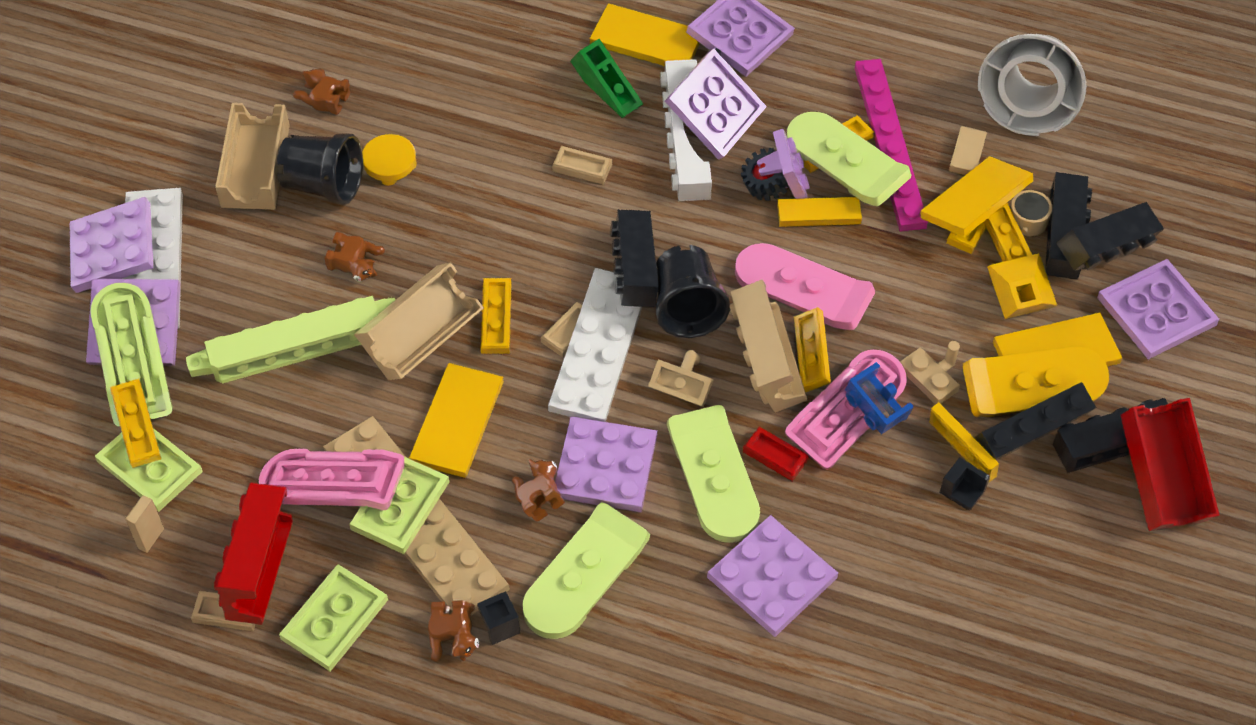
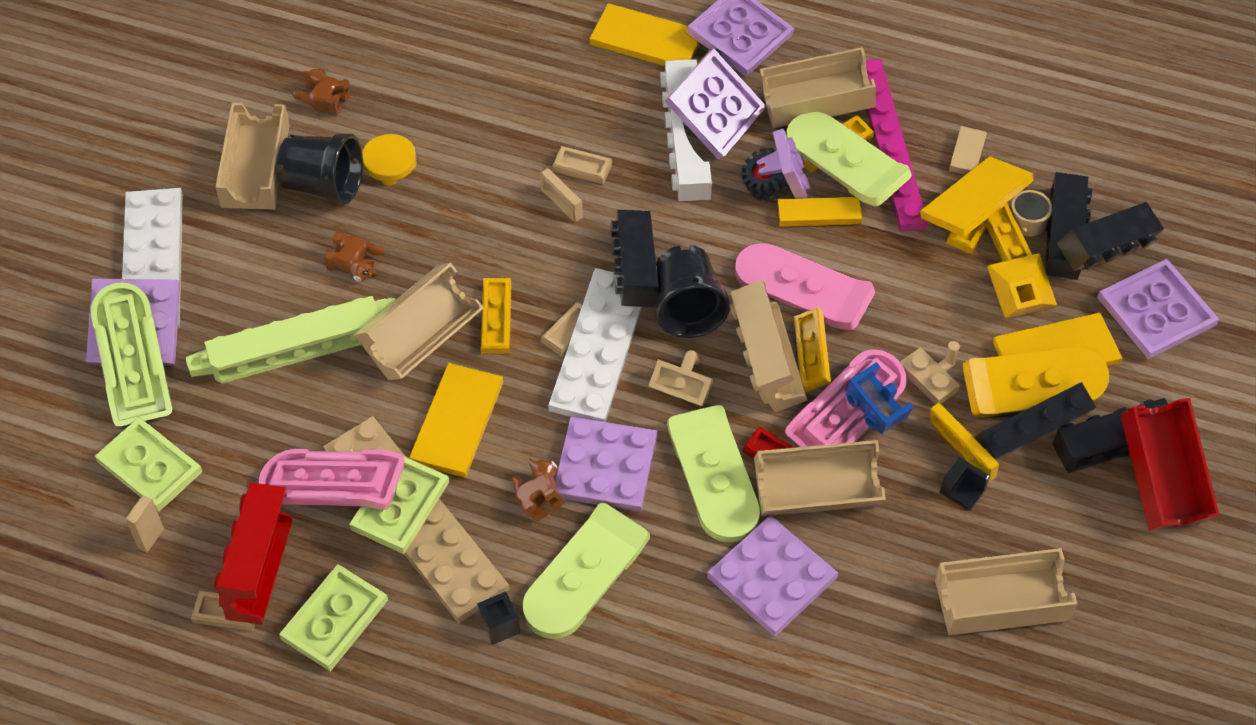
(111, 244): lavender plate -> none
(135, 423): yellow tile -> none
(452, 626): dark orange animal -> none
(561, 195): none -> tan tile
(605, 78): green slope -> none
(818, 478): none -> tan brick
(821, 84): none -> tan brick
(1004, 592): none -> tan brick
(1024, 105): white cone -> none

